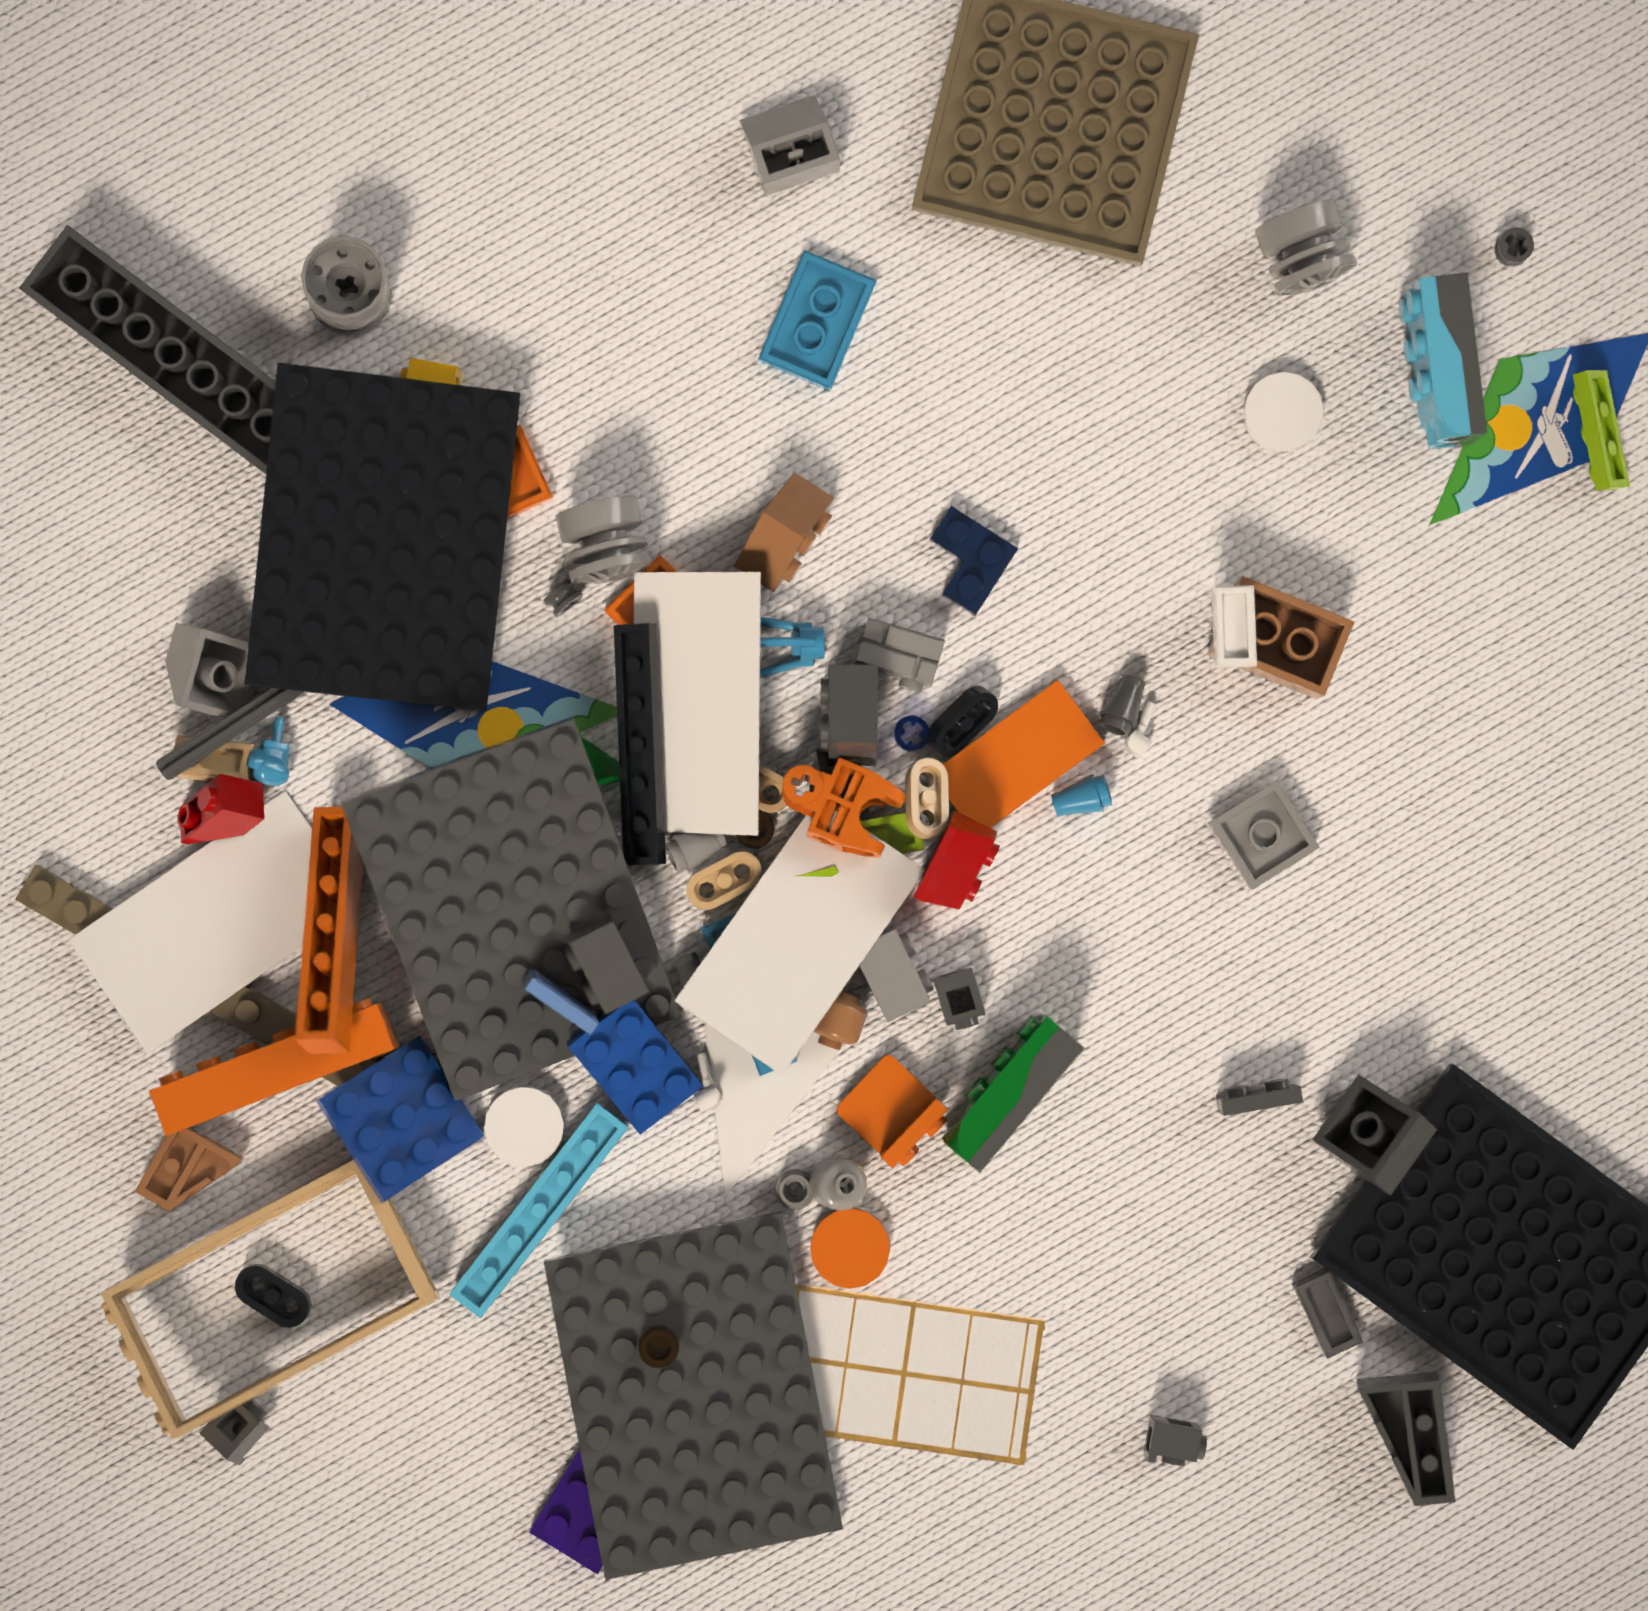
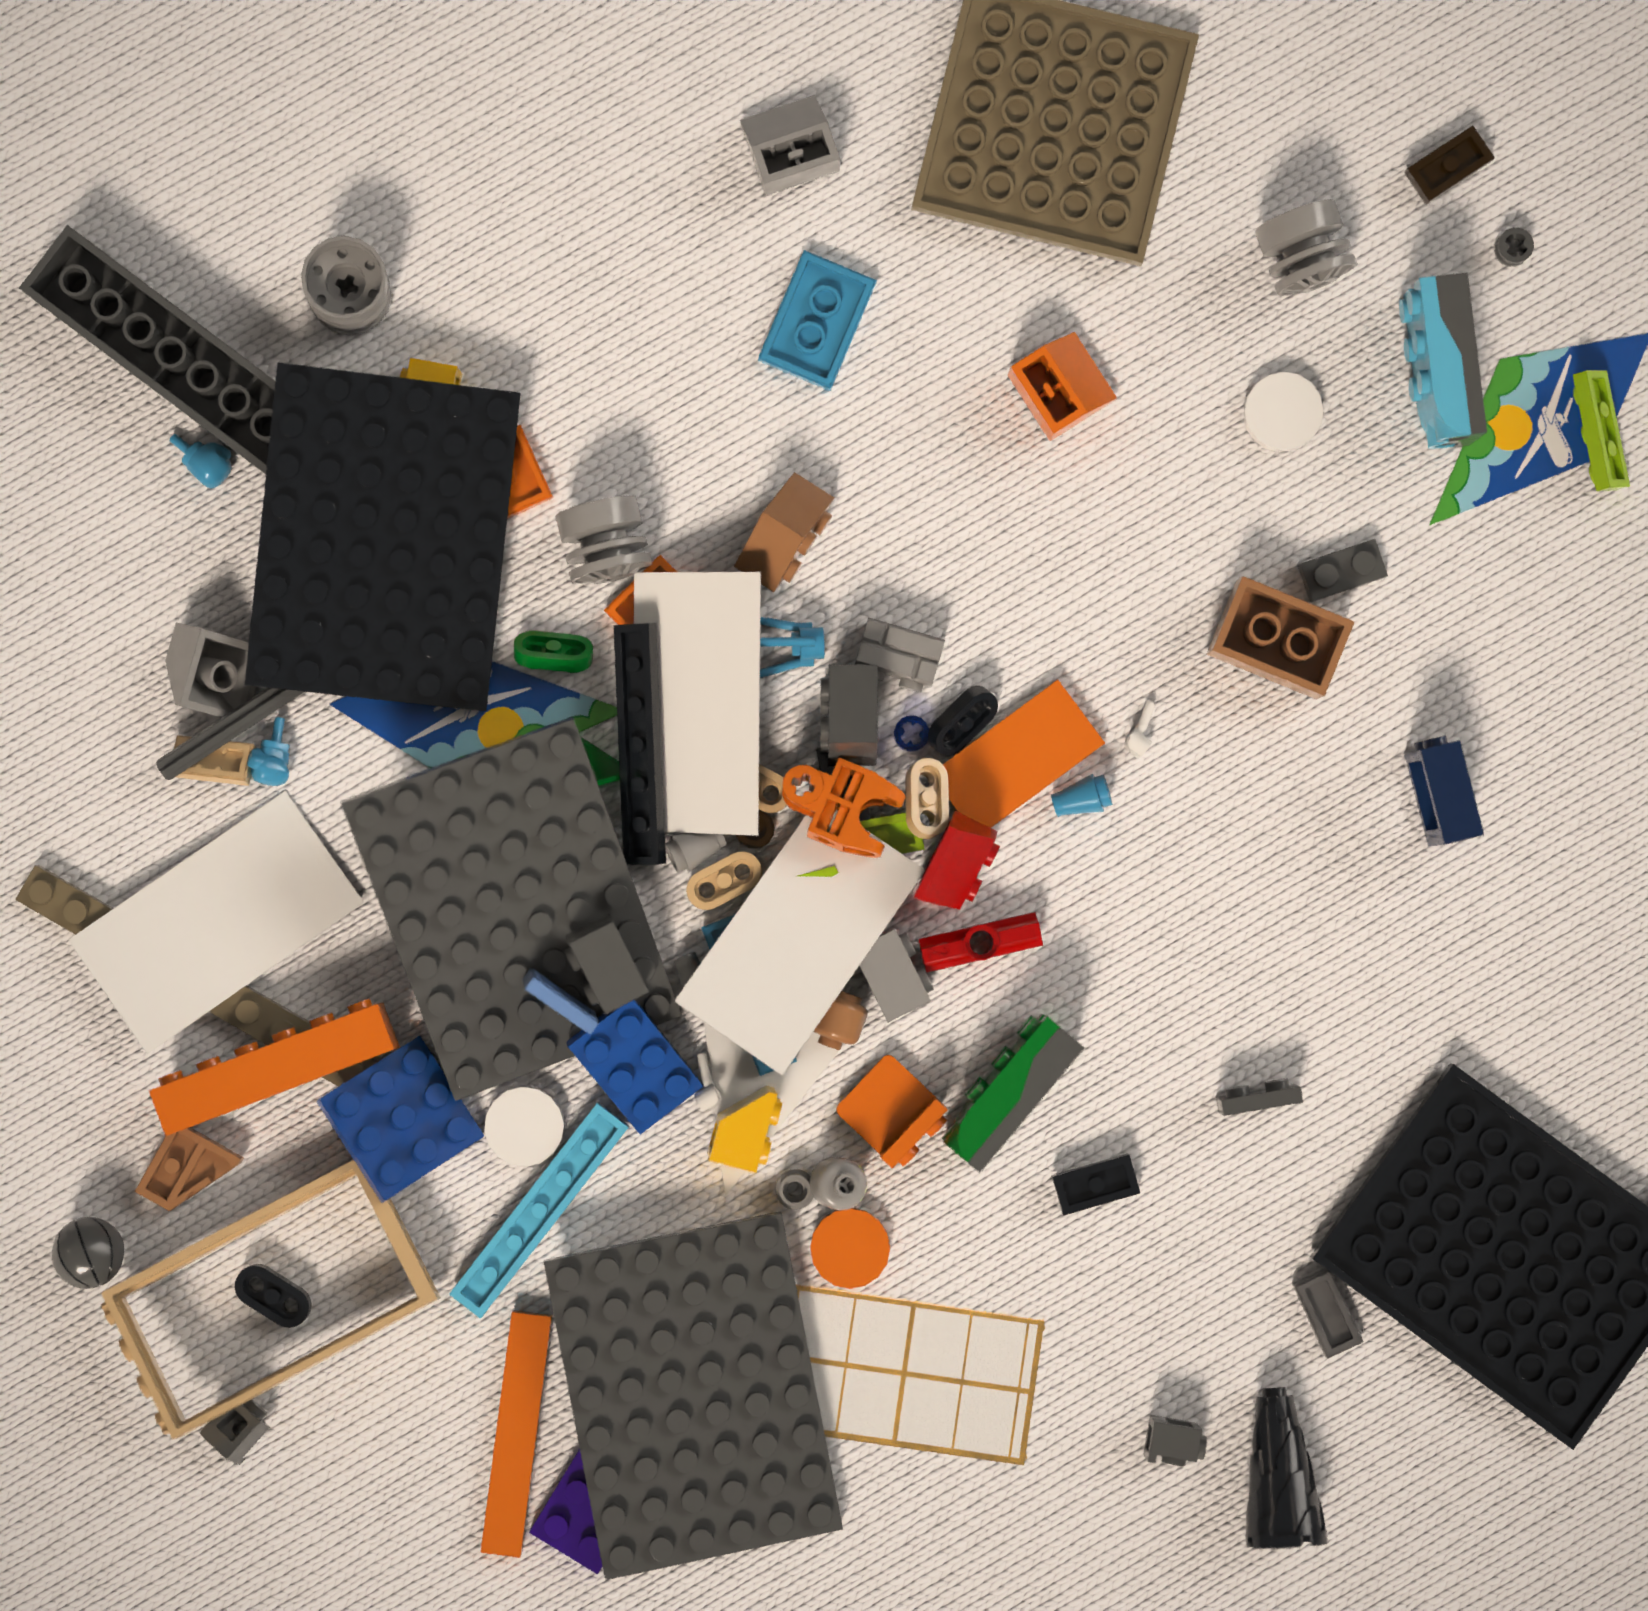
(88, 1252): none -> dark grey piece
(206, 462): none -> dark azure piece
(221, 810): red slope -> none
(329, 935): orange brick -> none
(516, 1433): none -> orange tile
(553, 651): none -> green plate
(563, 598): dark grey bush -> none
(658, 1346): dark brown tile -> none
(742, 1129): none -> yellow slope
(955, 982): dark grey brick -> none
(982, 557): dark blue plate -> none
(1006, 937): none -> red piece
(1061, 385): none -> orange slope
(1095, 1184): none -> black plate
(1123, 707): dark grey cone -> none
(1234, 626): white tile -> none
(1263, 835): light grey plate -> none
(1282, 1486): none -> black cone
(1342, 570): none -> dark grey plate
(1374, 1134): dark grey brick -> none
(1413, 1428): dark grey wedge -> none
(1443, 791): none -> dark blue window
(1449, 165): none -> dark brown plate

